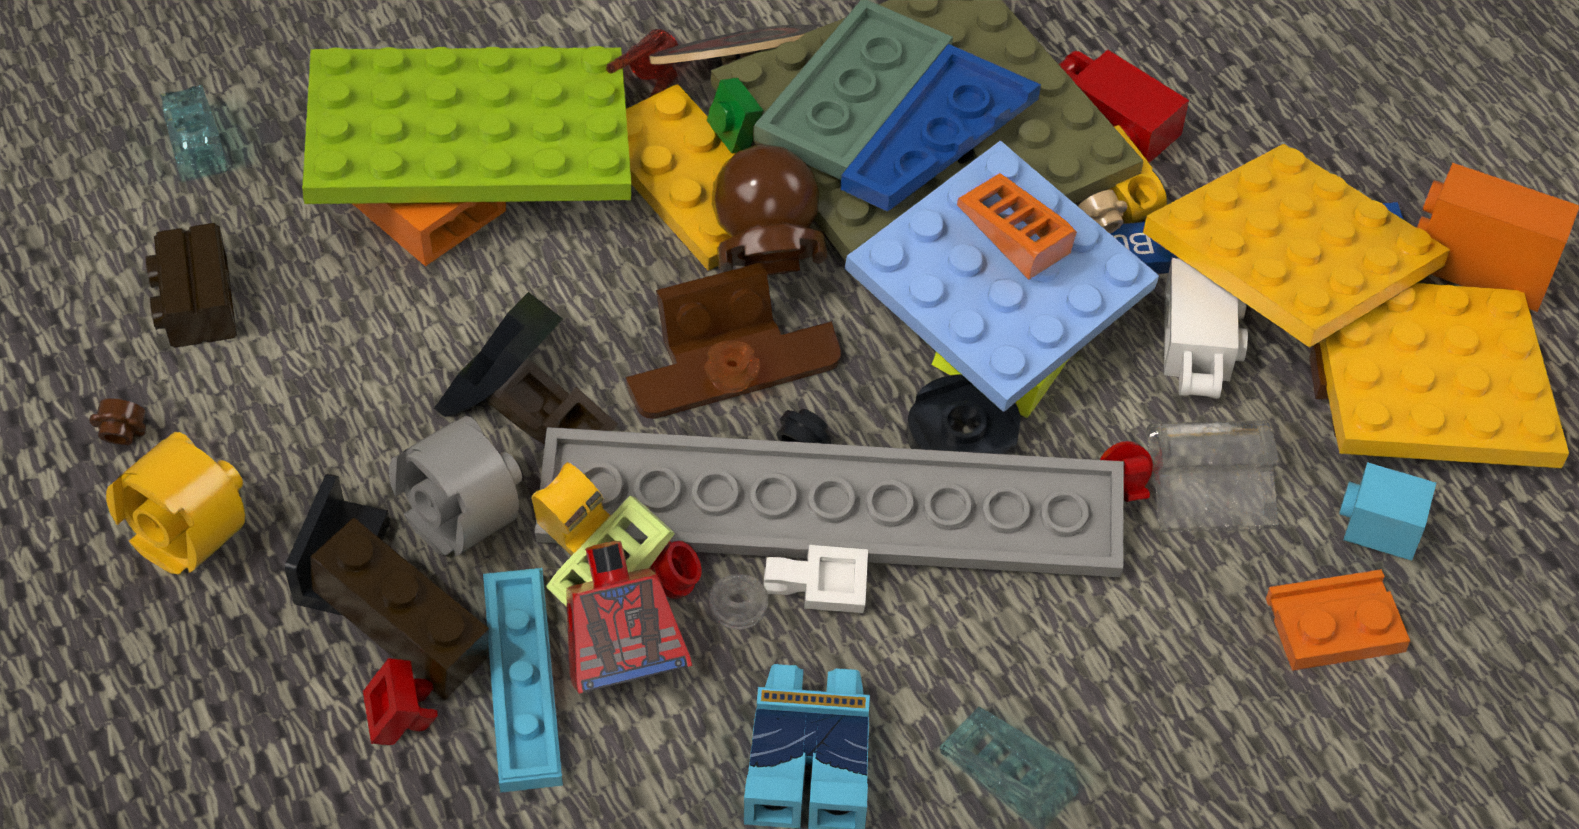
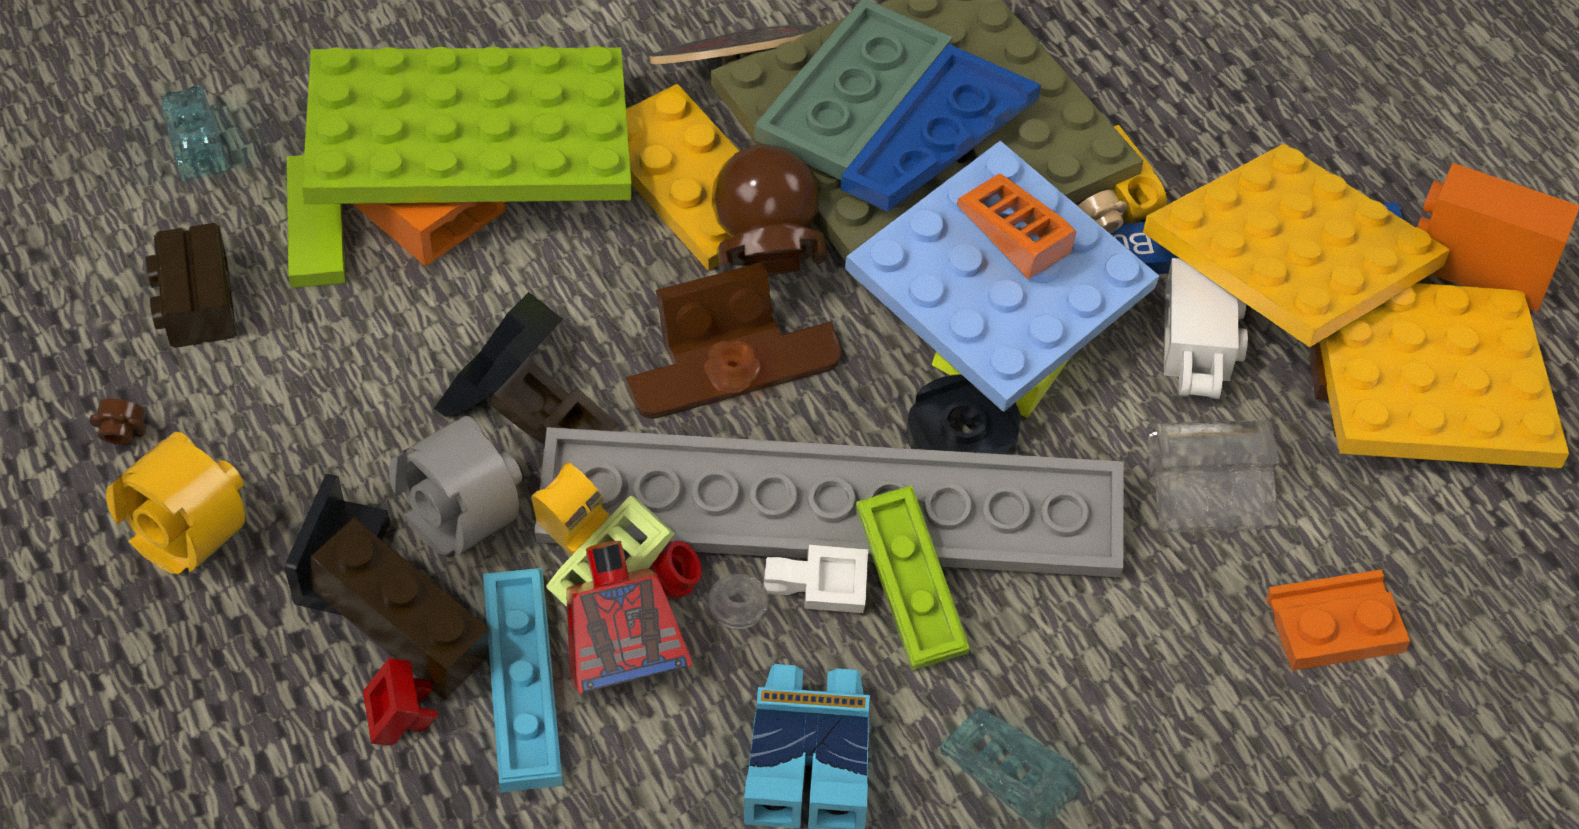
(314, 235): none -> lime tile
(639, 61): clear red plant -> none
(734, 114): green plate -> none
(803, 427): black plate -> none
(912, 578): none -> lime tile
(1130, 98): red brick -> none
(1137, 468): red plate -> none
(1387, 510): medium azure brick -> none

